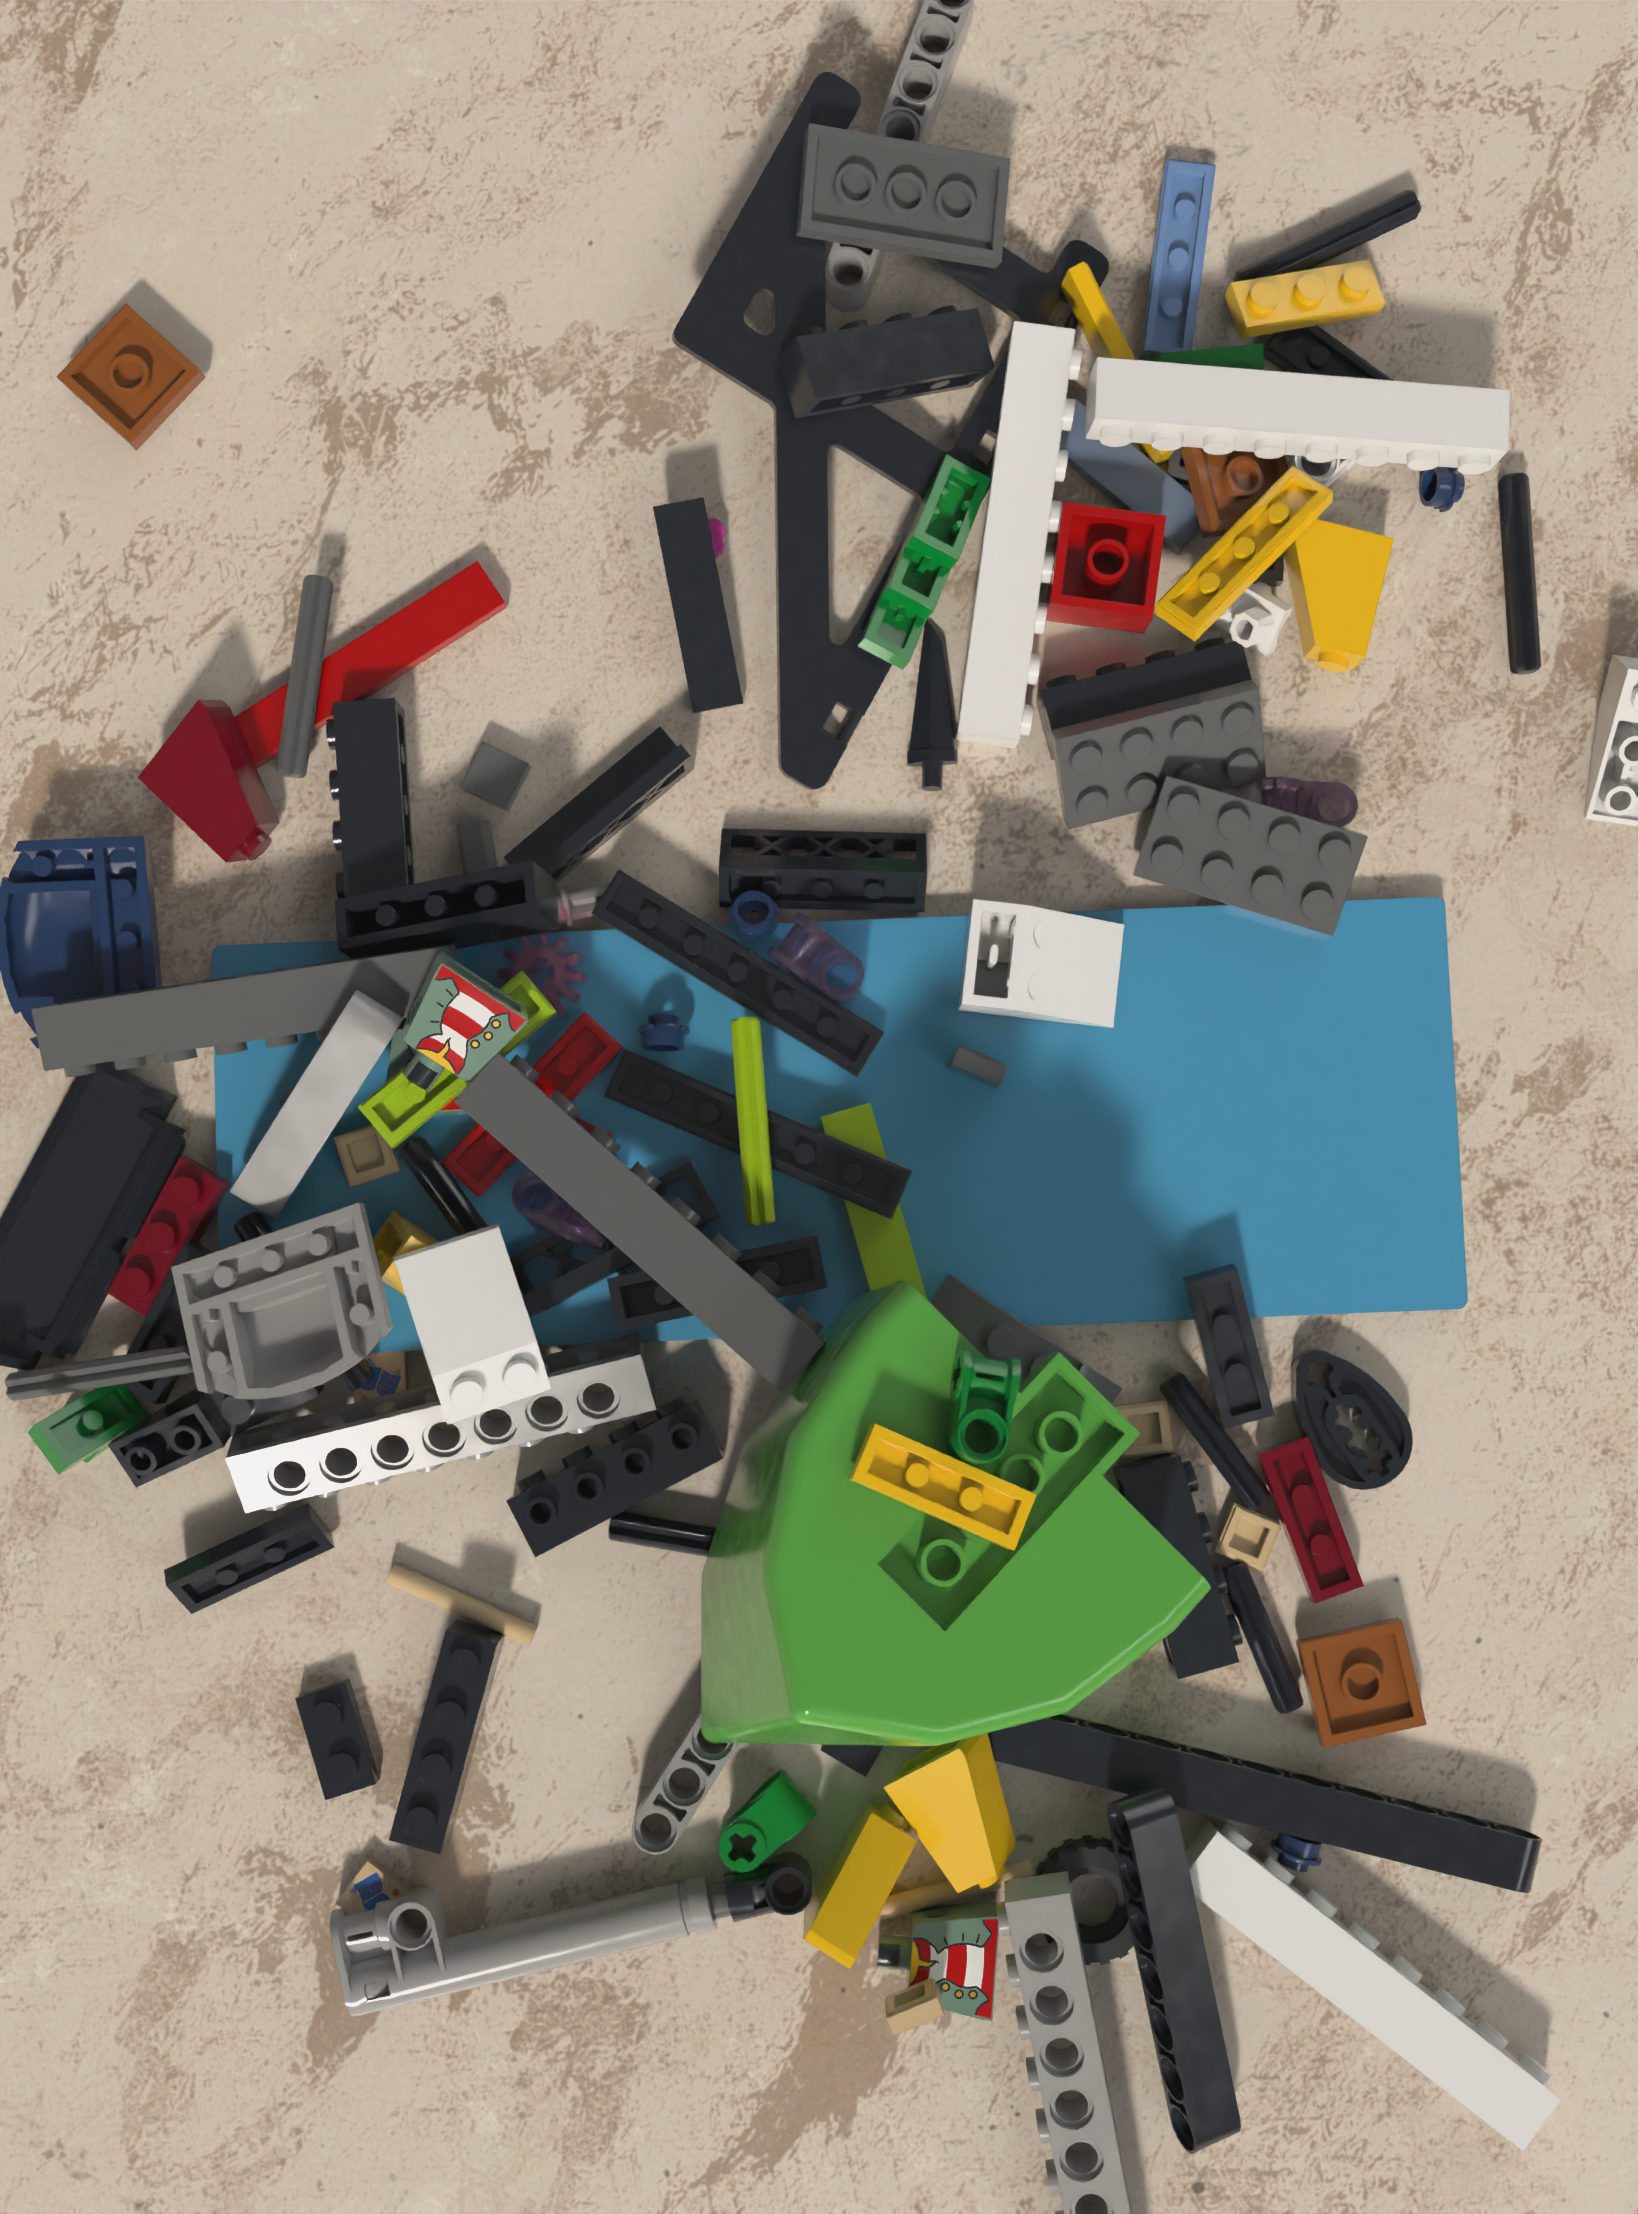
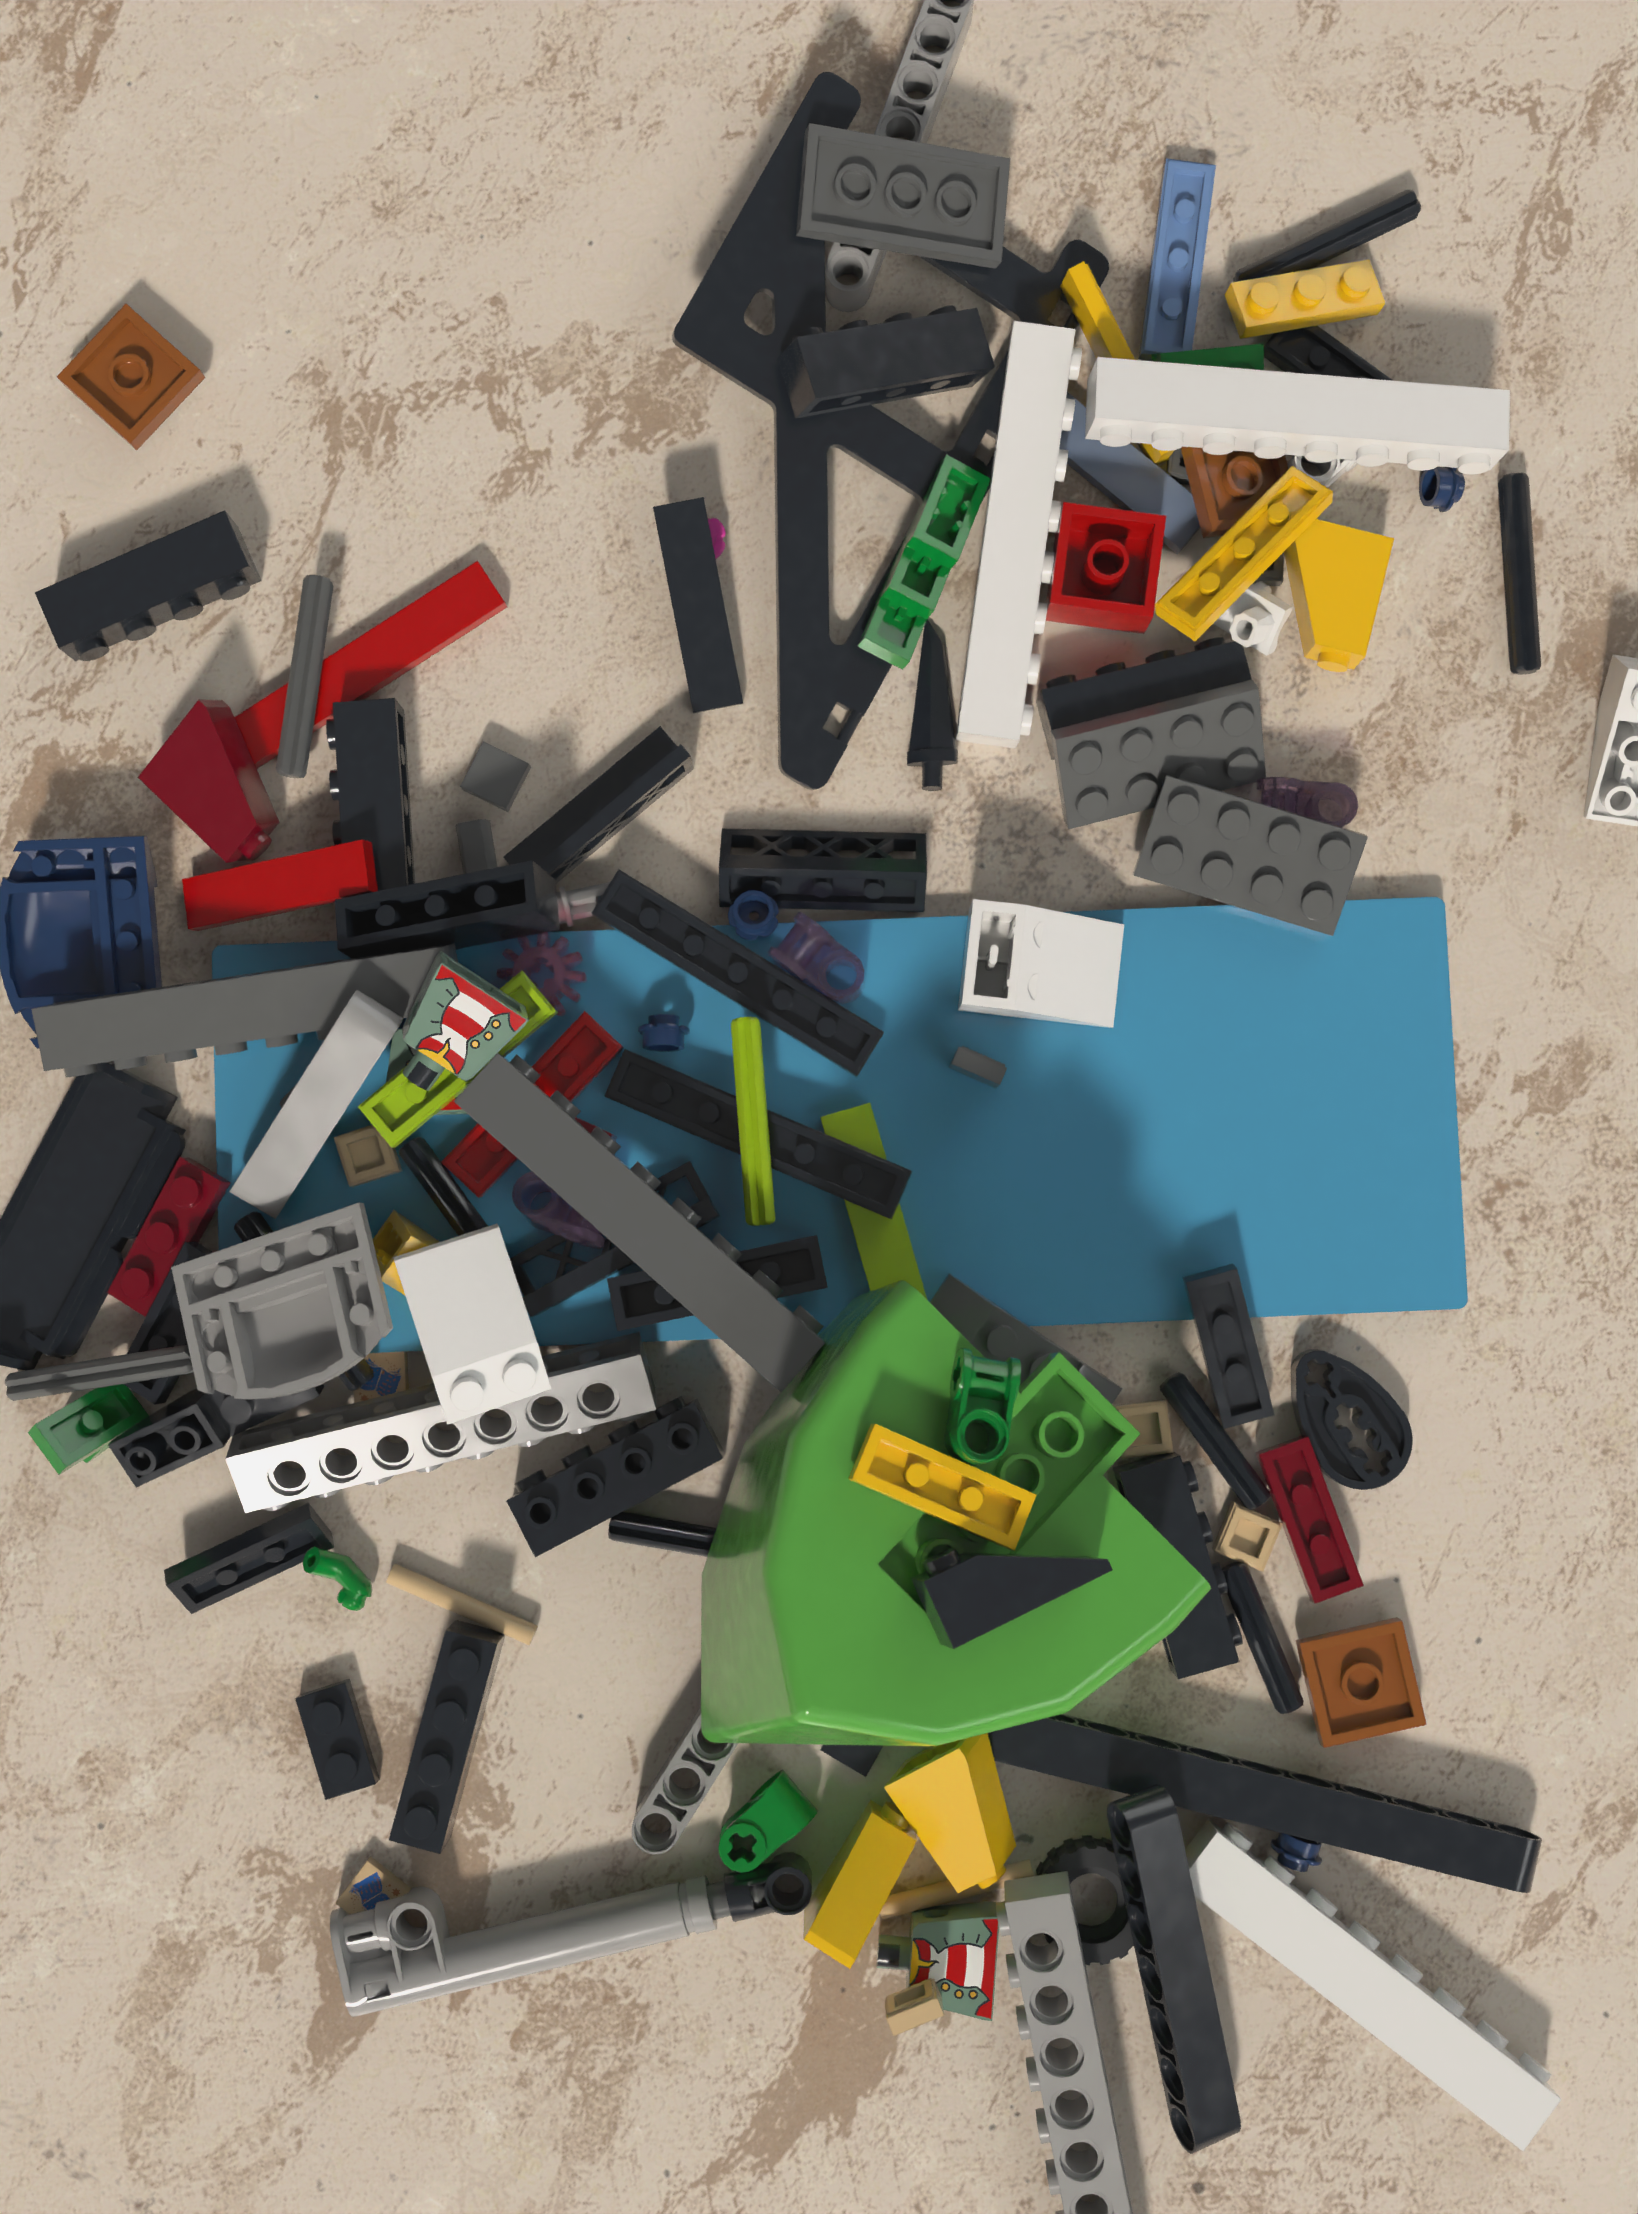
(148, 587): none -> black brick
(279, 885): none -> red tile
(342, 1570): none -> green arm
(983, 1590): none -> black slope

